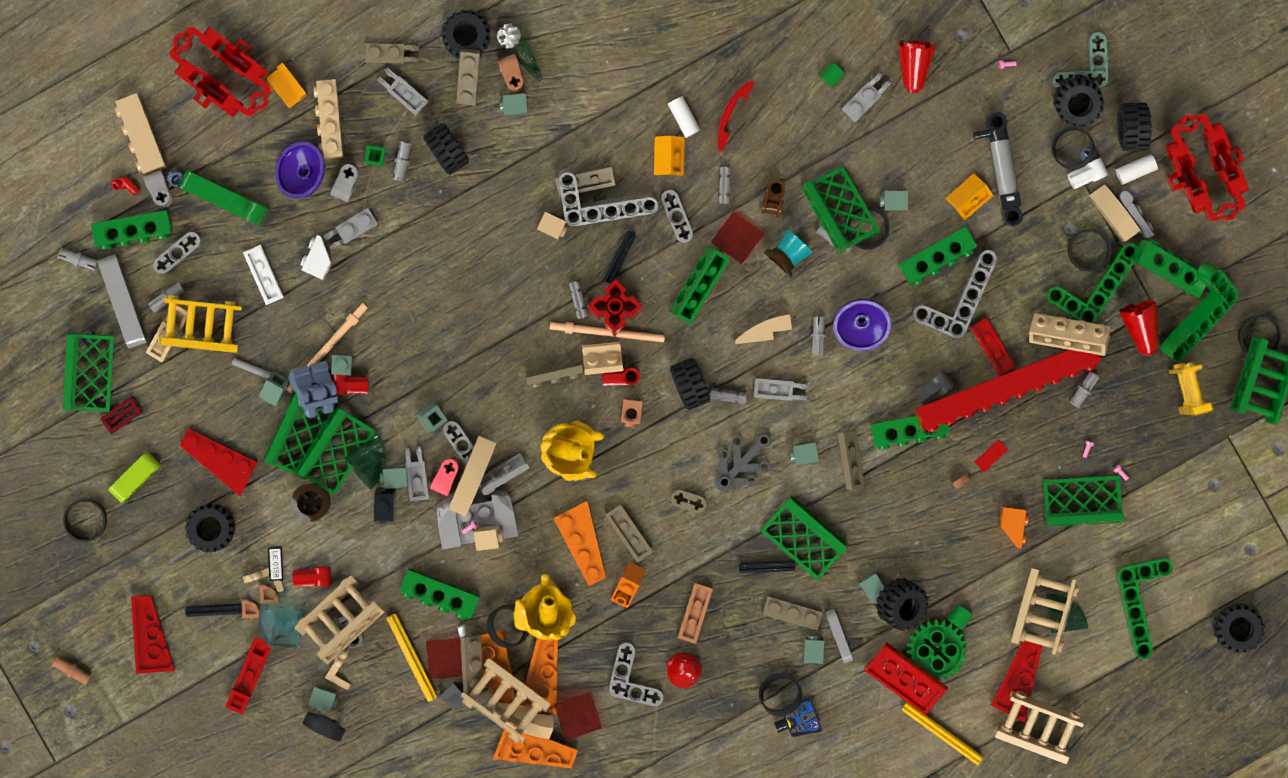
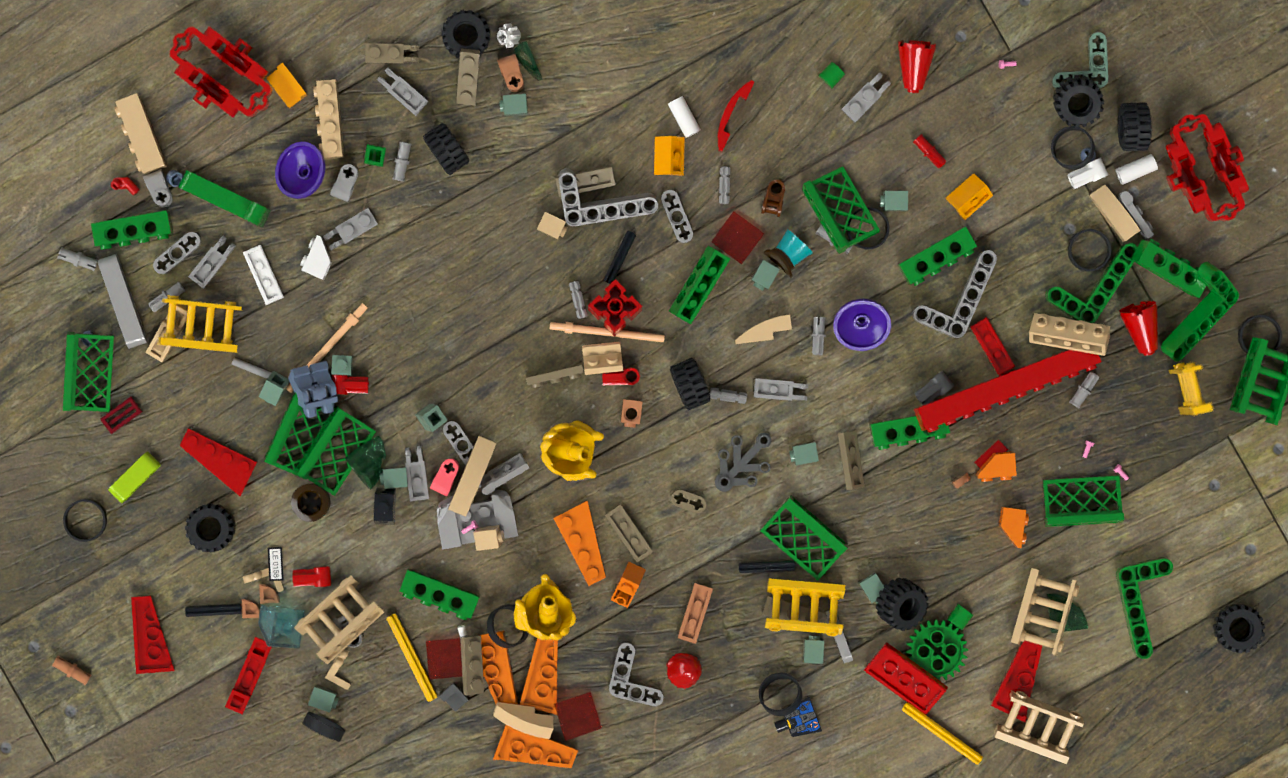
(211, 263): none -> light grey hinge
(507, 682): tan fence -> none
(764, 275): none -> sand green brick
(796, 590): none -> yellow fence
(929, 151): none -> red axle
(998, 465): none -> orange slope
(1004, 170): piece -> none

